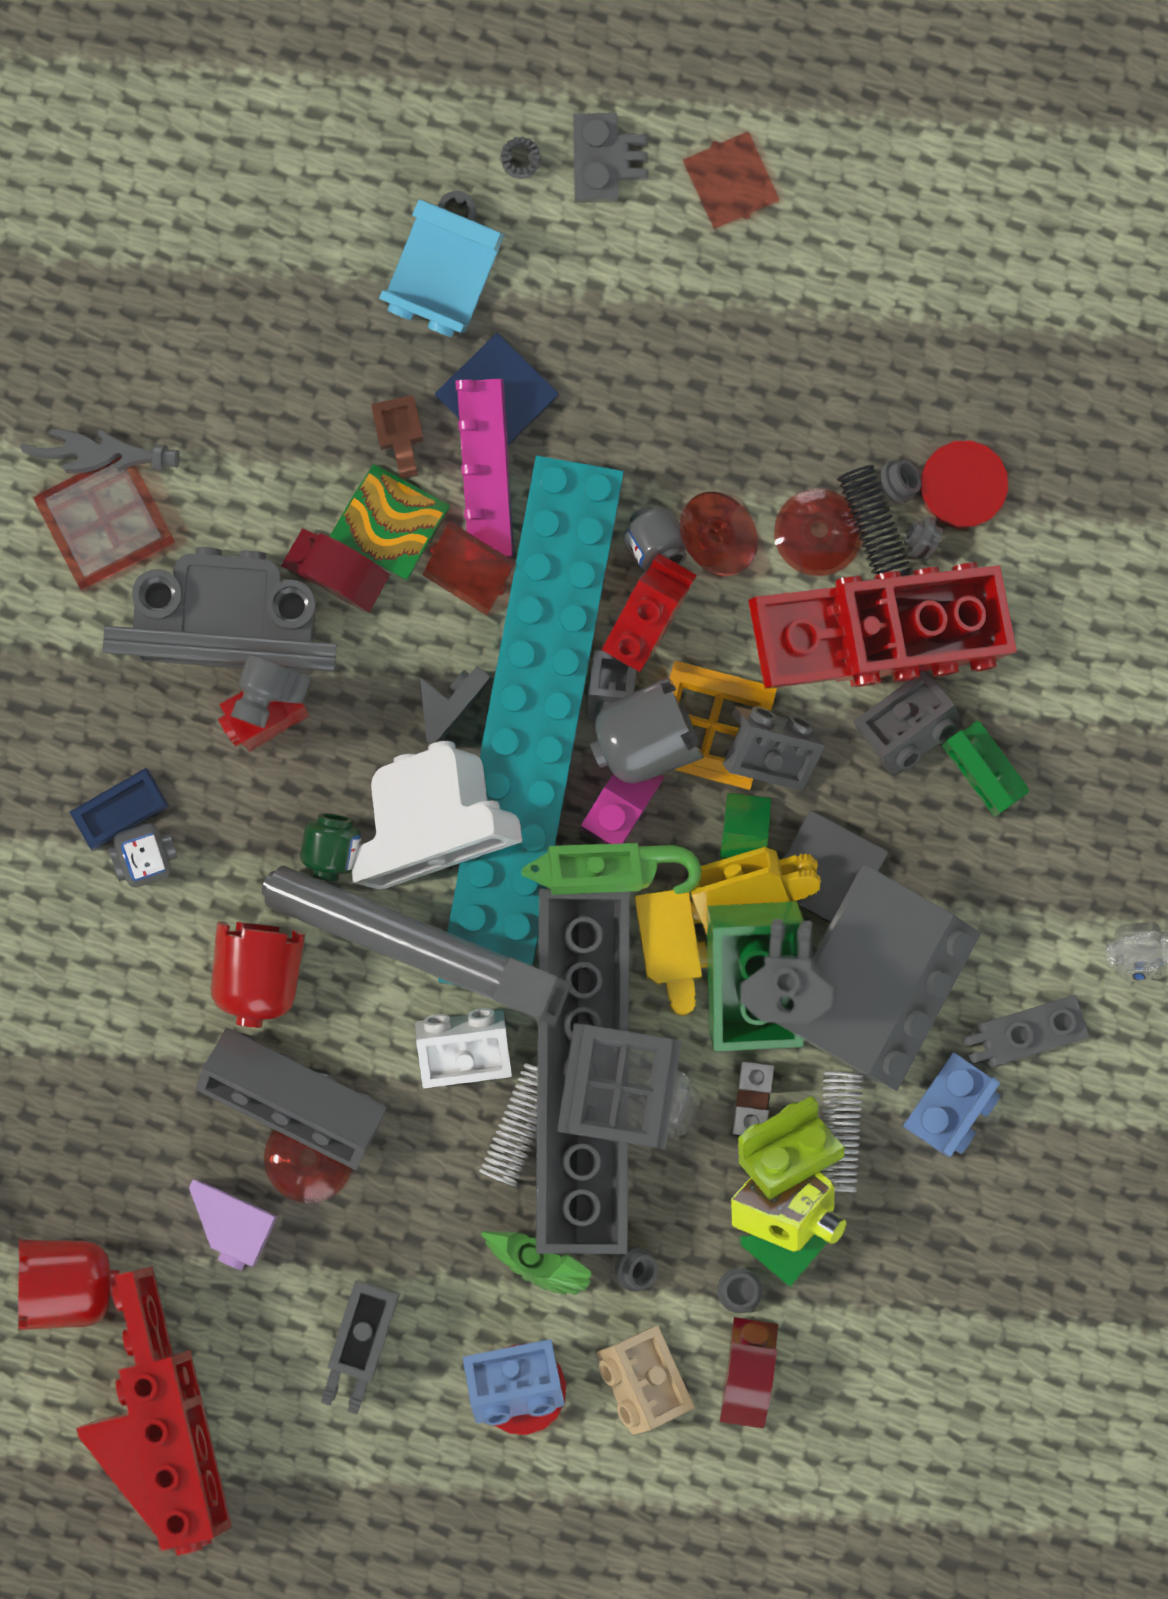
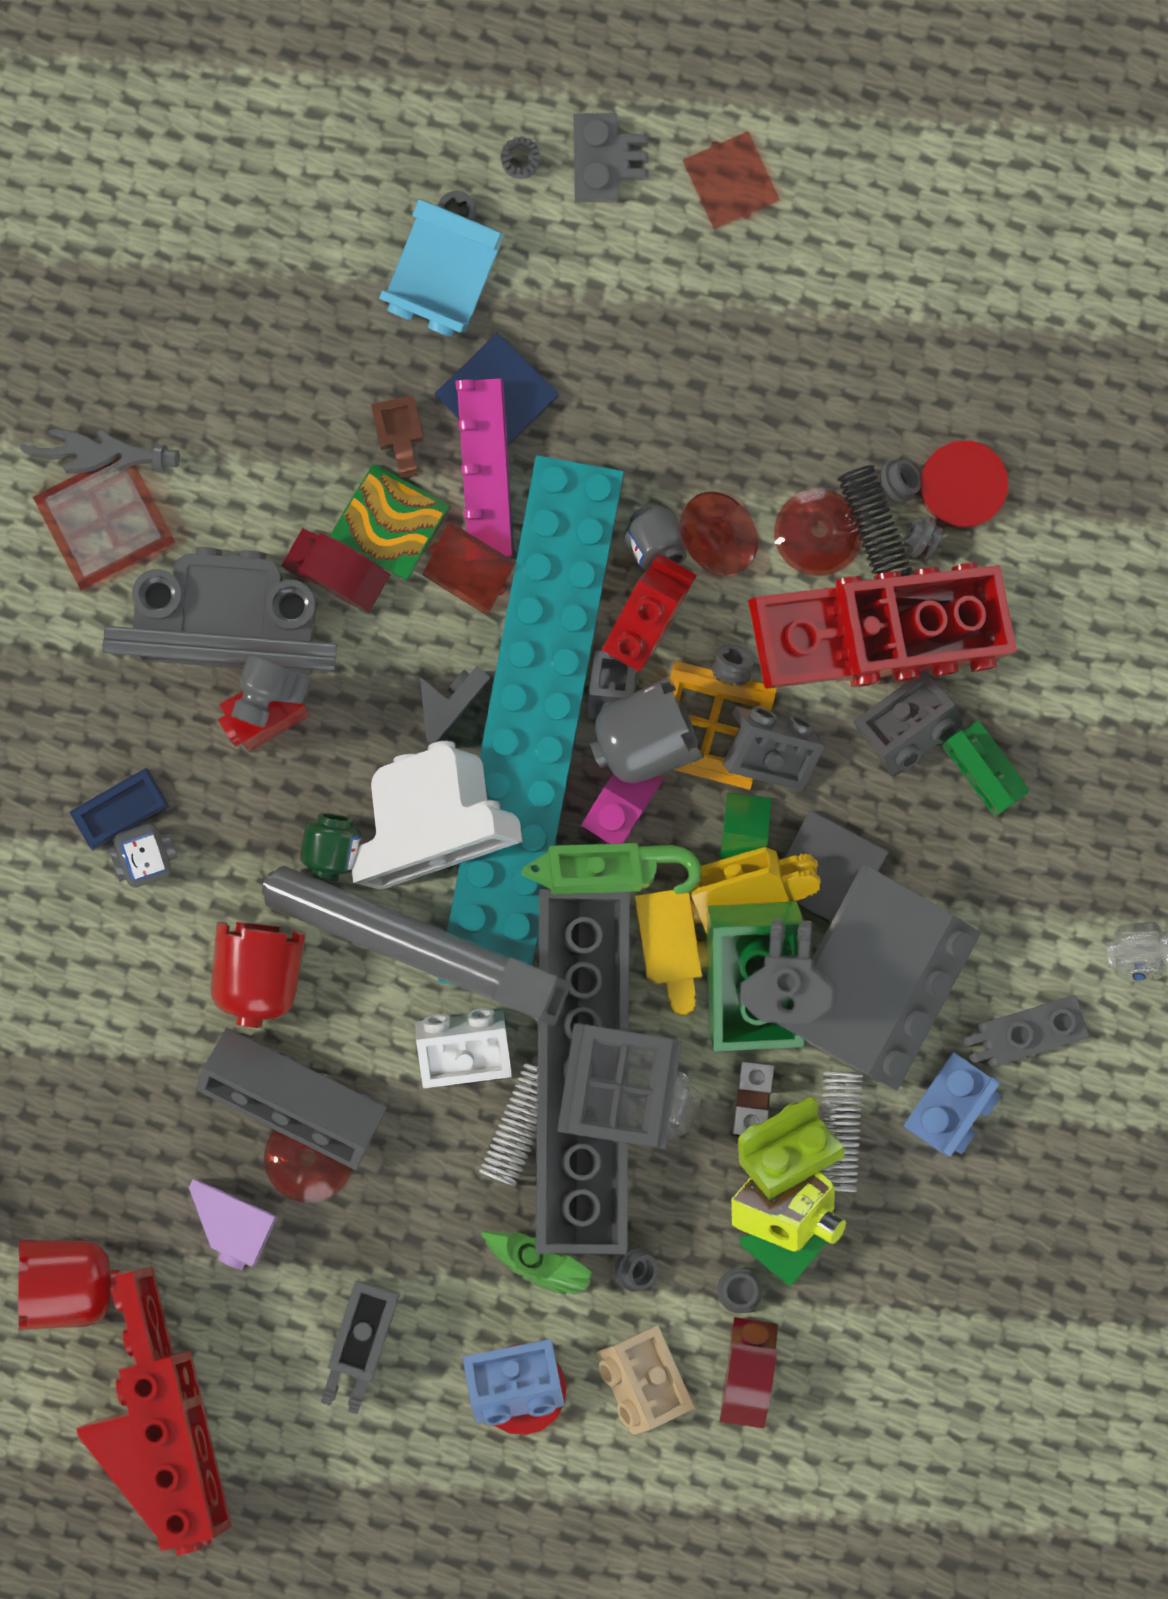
(733, 664): none -> dark grey bush

